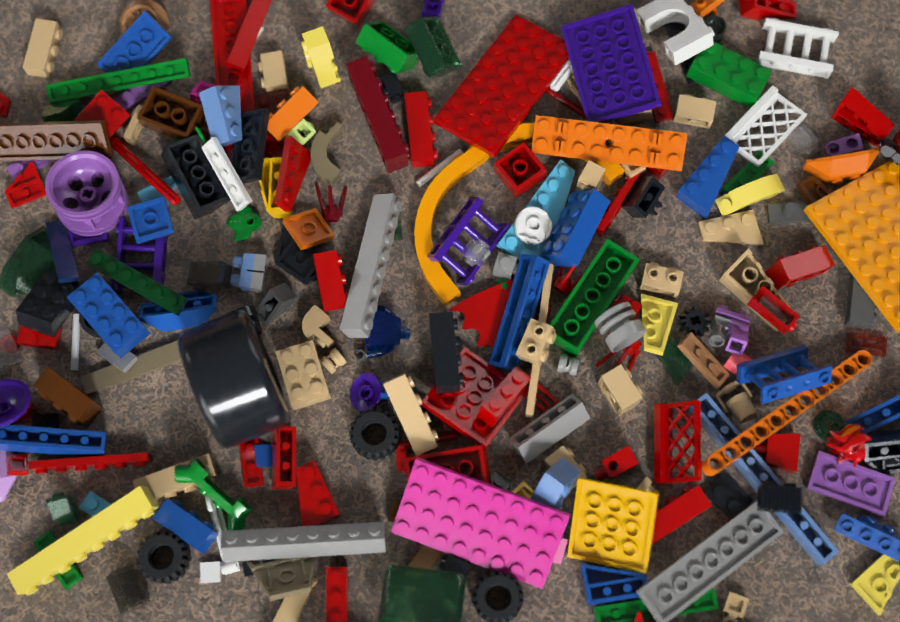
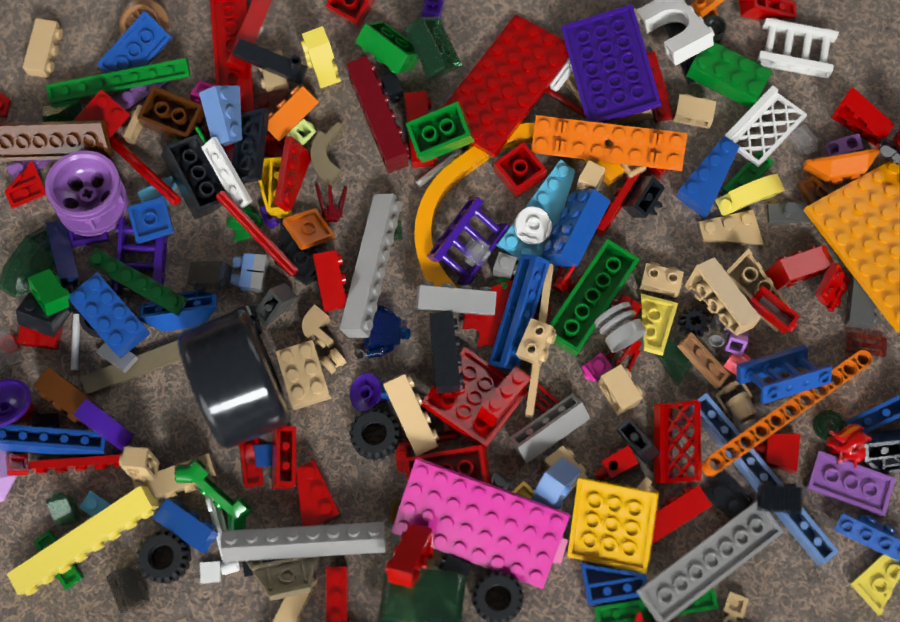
(49, 292): none -> green brick
(104, 425): none -> dark purple arch
(139, 464): none -> tan brick
(257, 233): none -> red axle
(270, 221): none -> dark purple arm
(272, 62): none -> black piece
(410, 555): none -> red wedge
(440, 132): none -> green brick
(455, 299): none -> light grey brick
(573, 363): light grey wheel -> none
(596, 367): none -> dark pink bracket
(637, 440): none -> black brick
(722, 296): none -> tan wedge
(832, 287): none -> red plate

